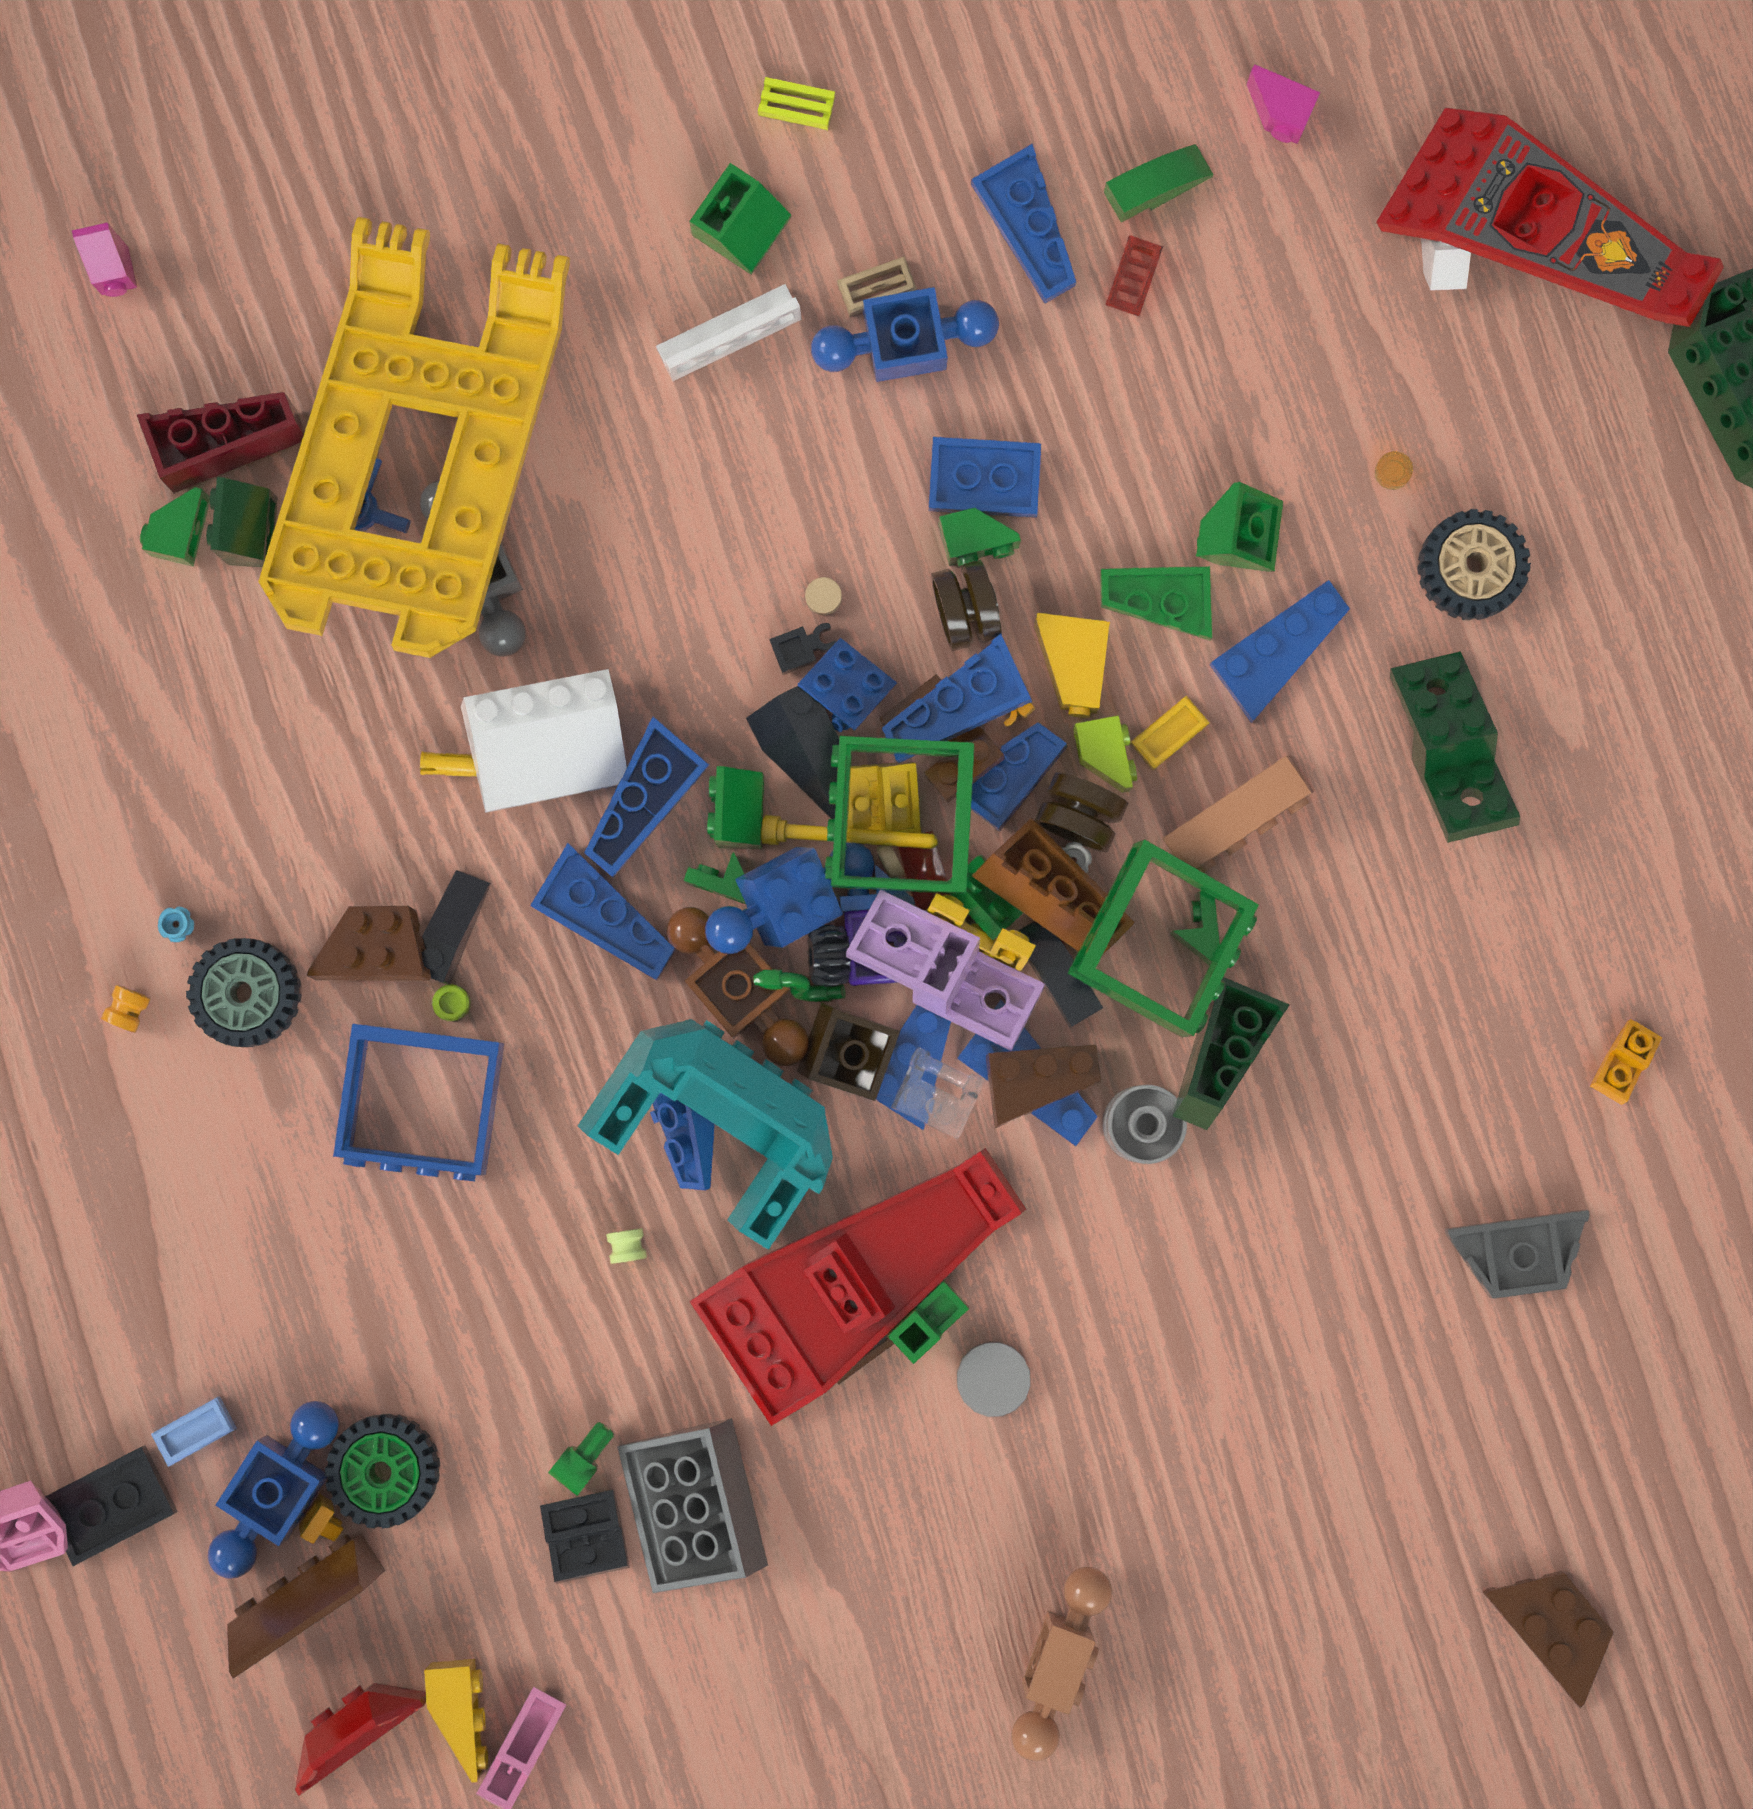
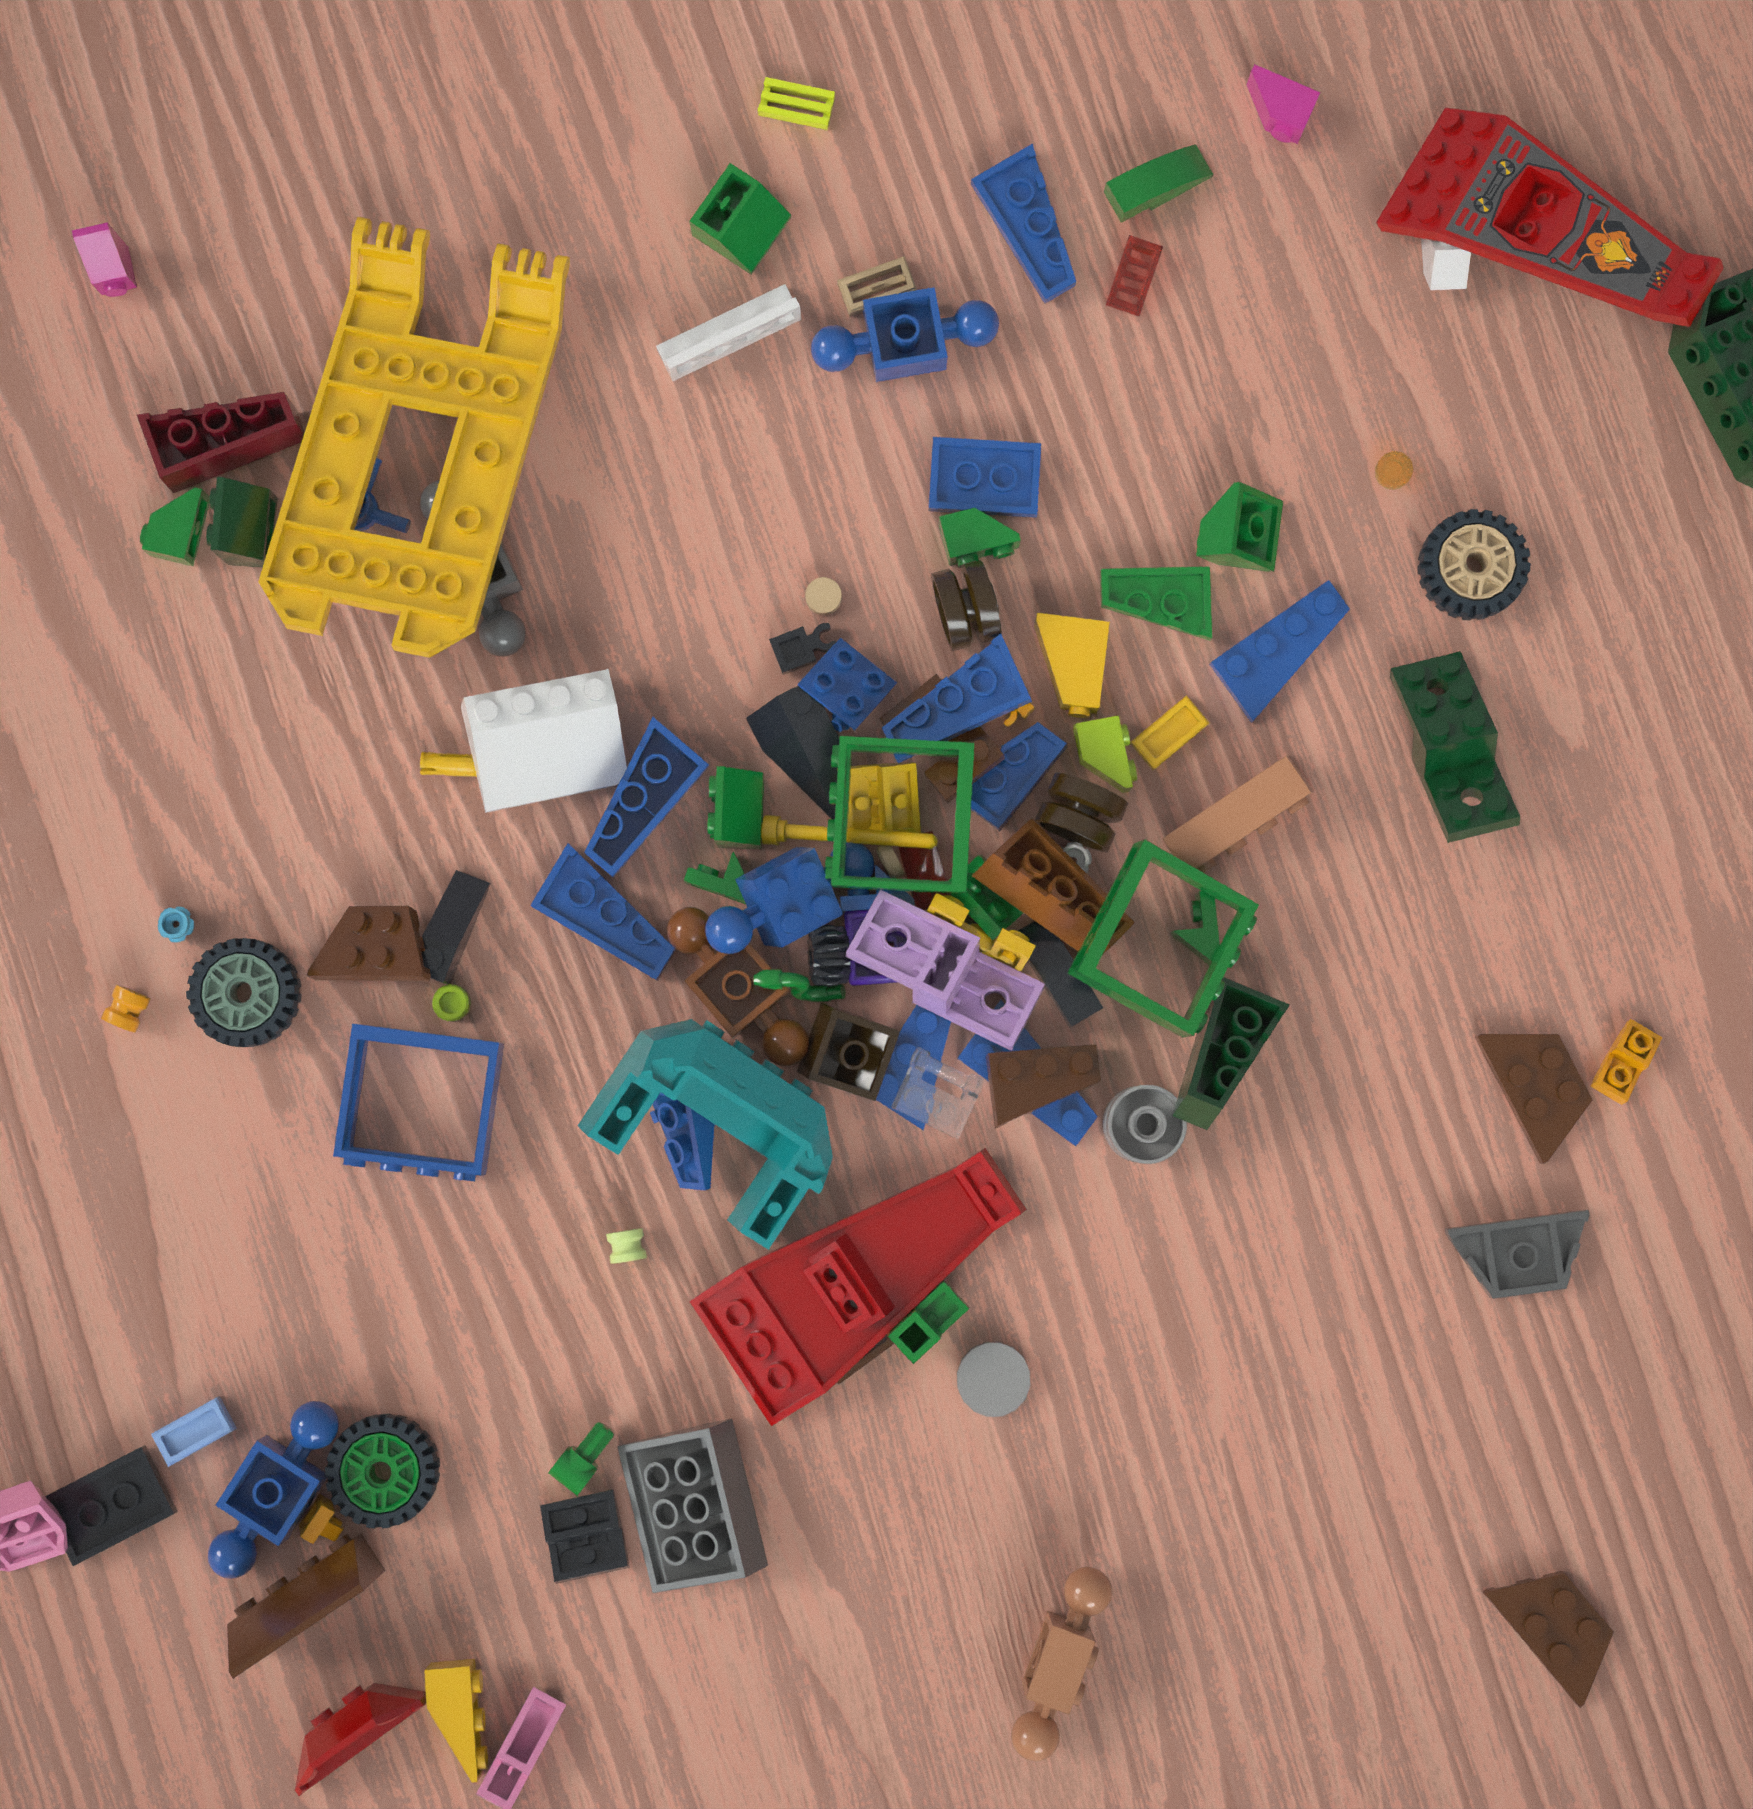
(1538, 1085): none -> reddish brown wing

